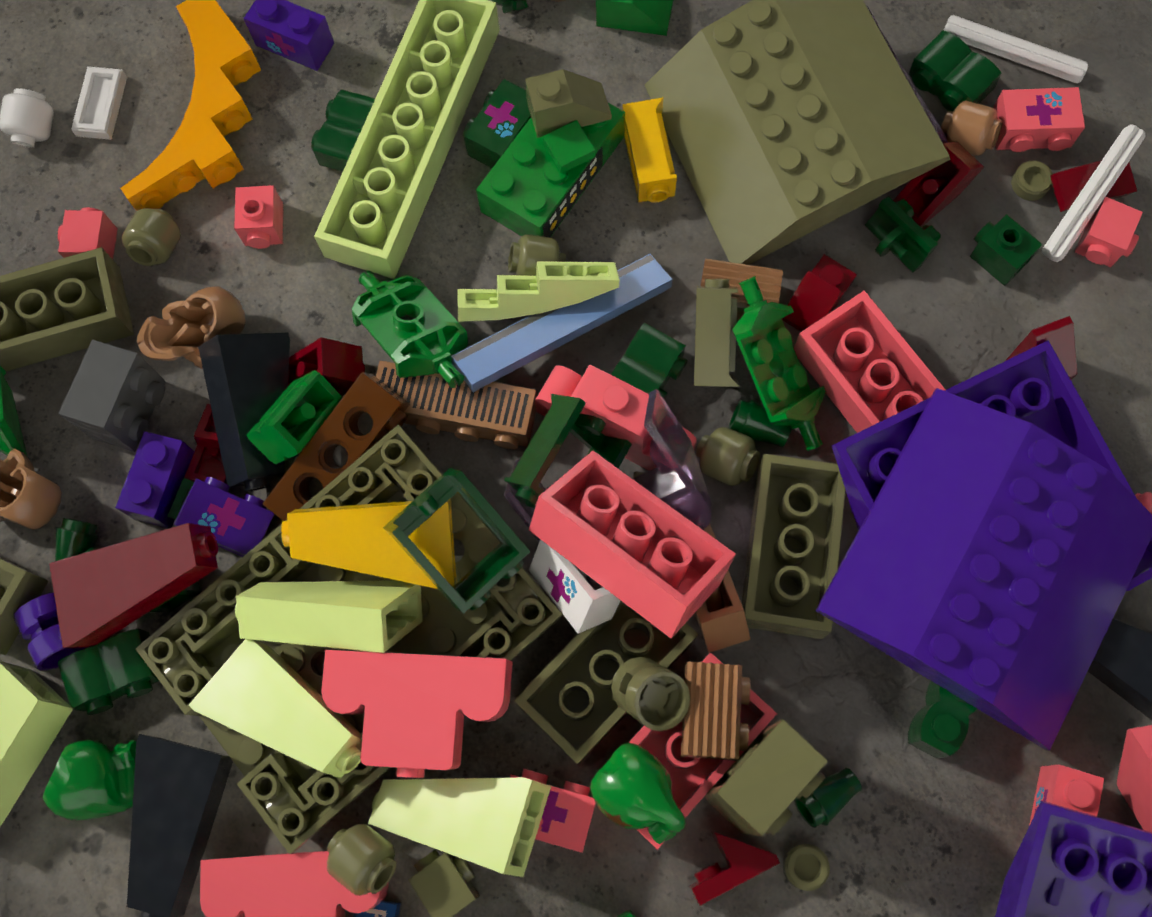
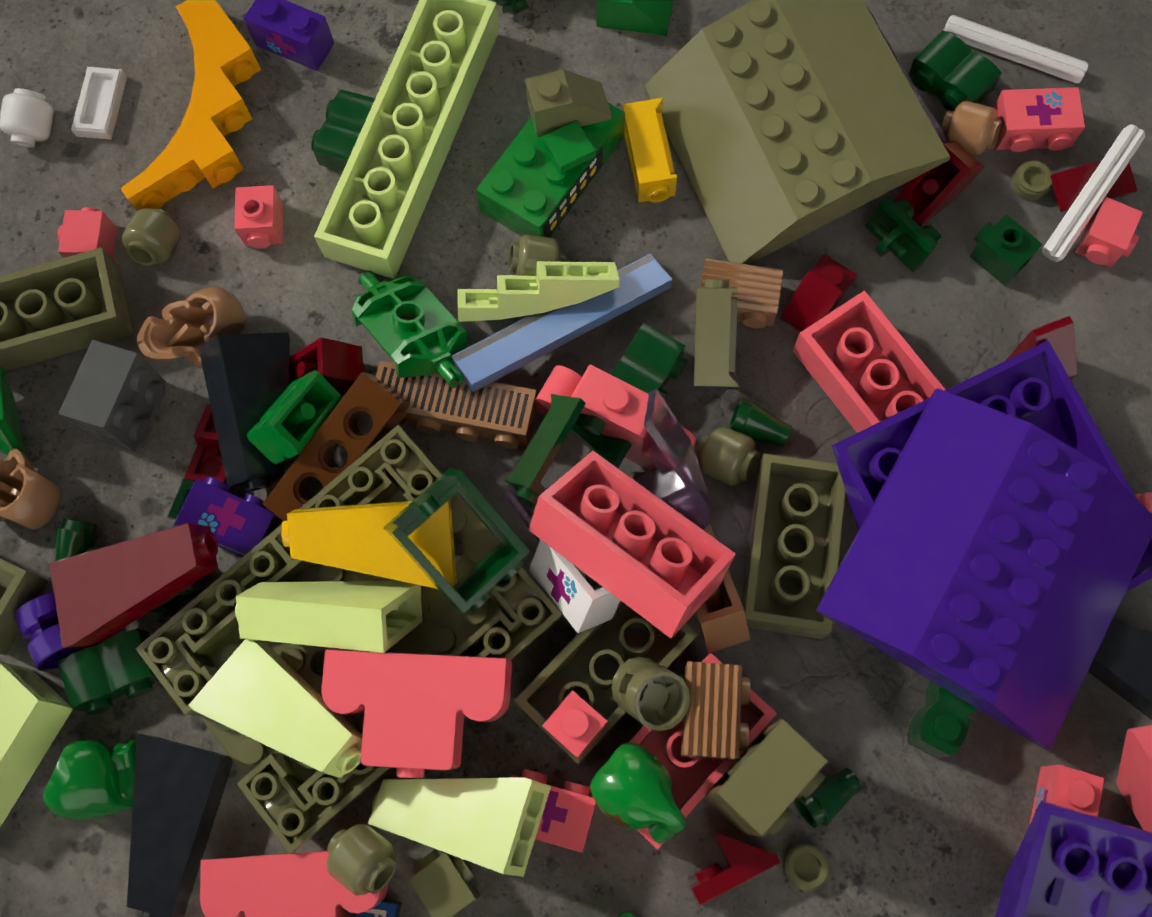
(154, 479): dark purple brick -> none
(497, 124): dark green brick -> none
(575, 724): none -> coral brick
(783, 384): green plate -> none

